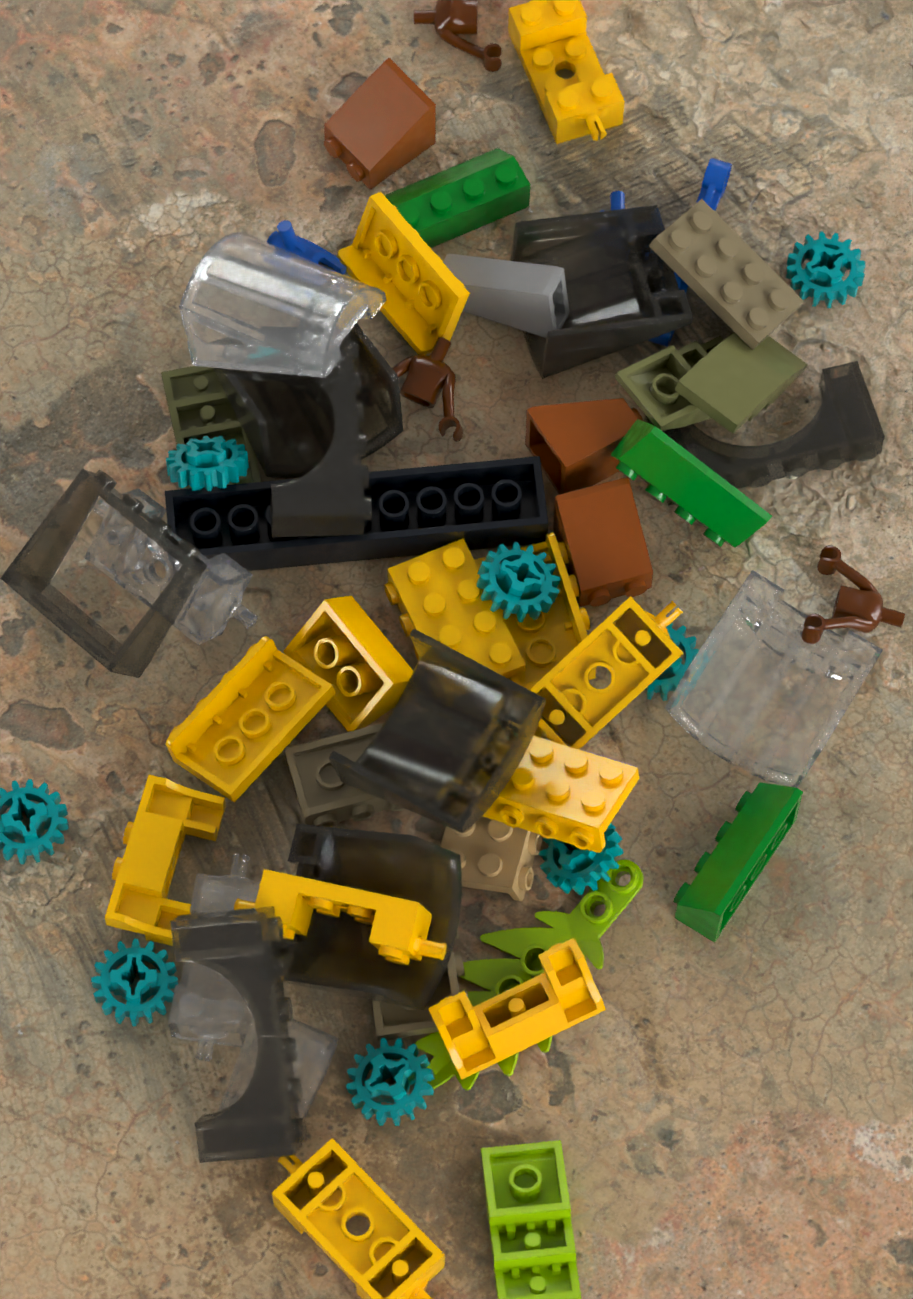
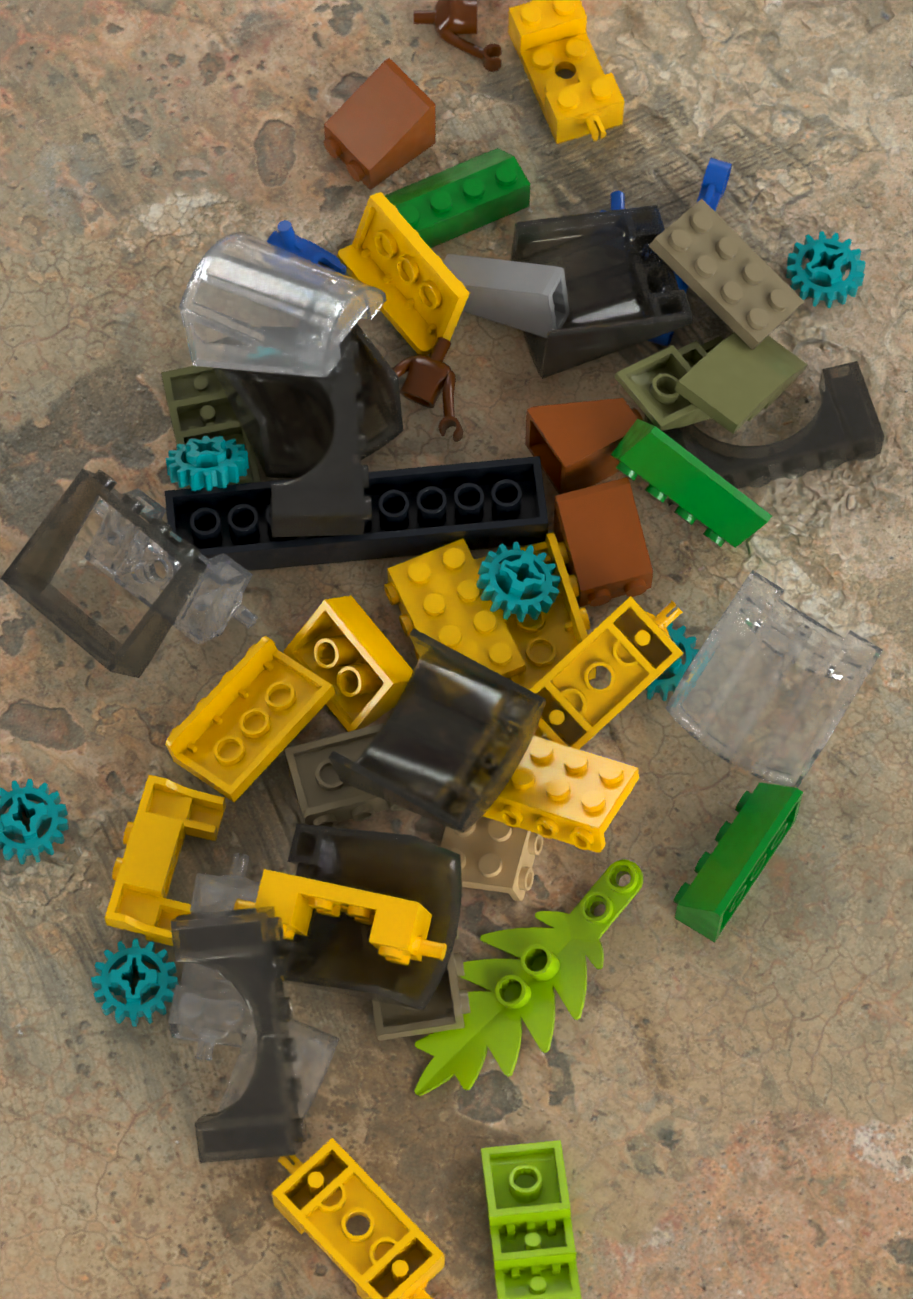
(375, 1090): teal gear -> none
(520, 1015): yellow bracket -> none
(578, 865): teal gear -> none
(853, 607): reddish brown piece -> none

